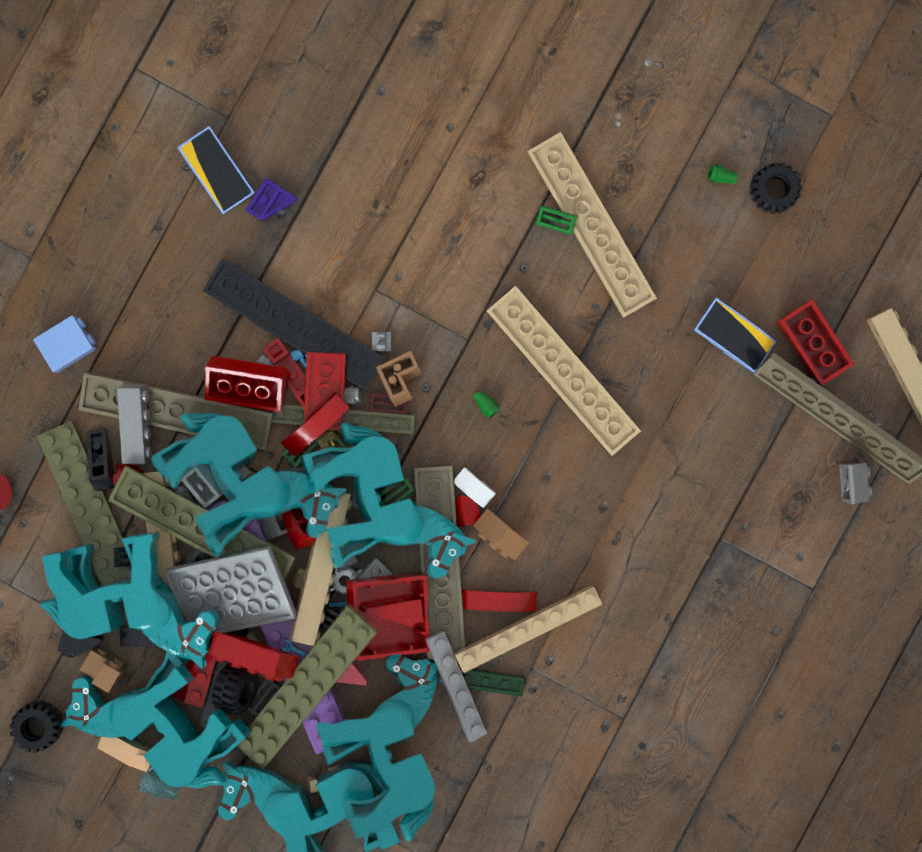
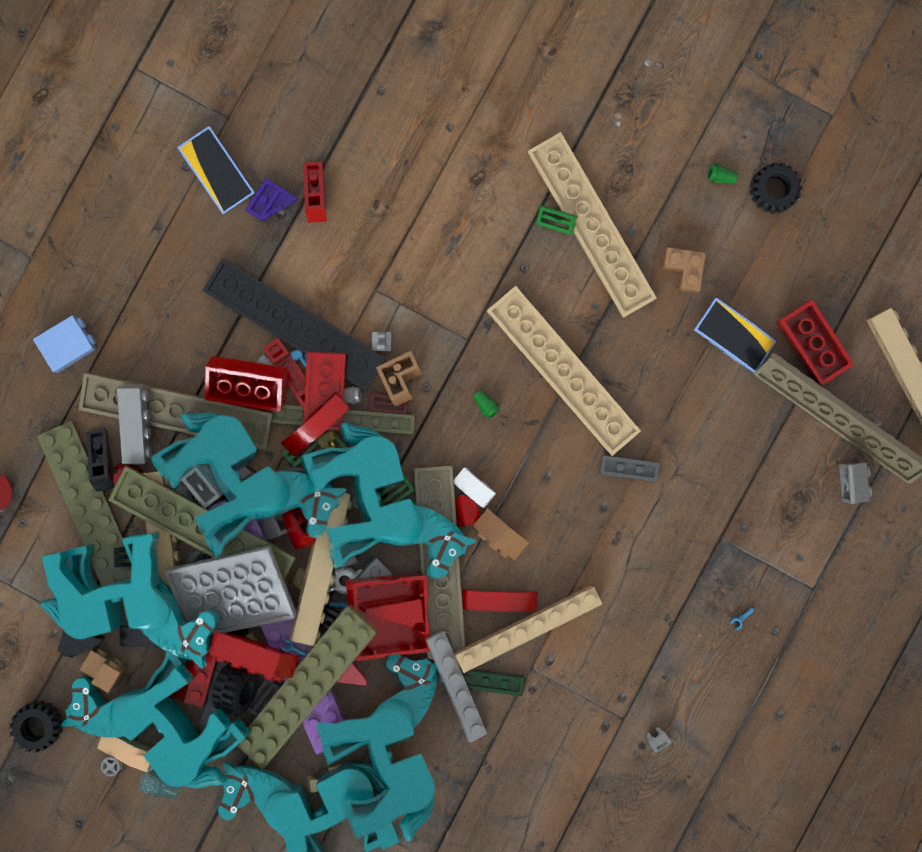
(110, 768): none -> light grey wheel
(314, 192): none -> red slope
(629, 468): none -> dark grey plate
(660, 741): none -> light grey tile
(689, 263): none -> medium nougat brick
(741, 618): none -> dark azure hand

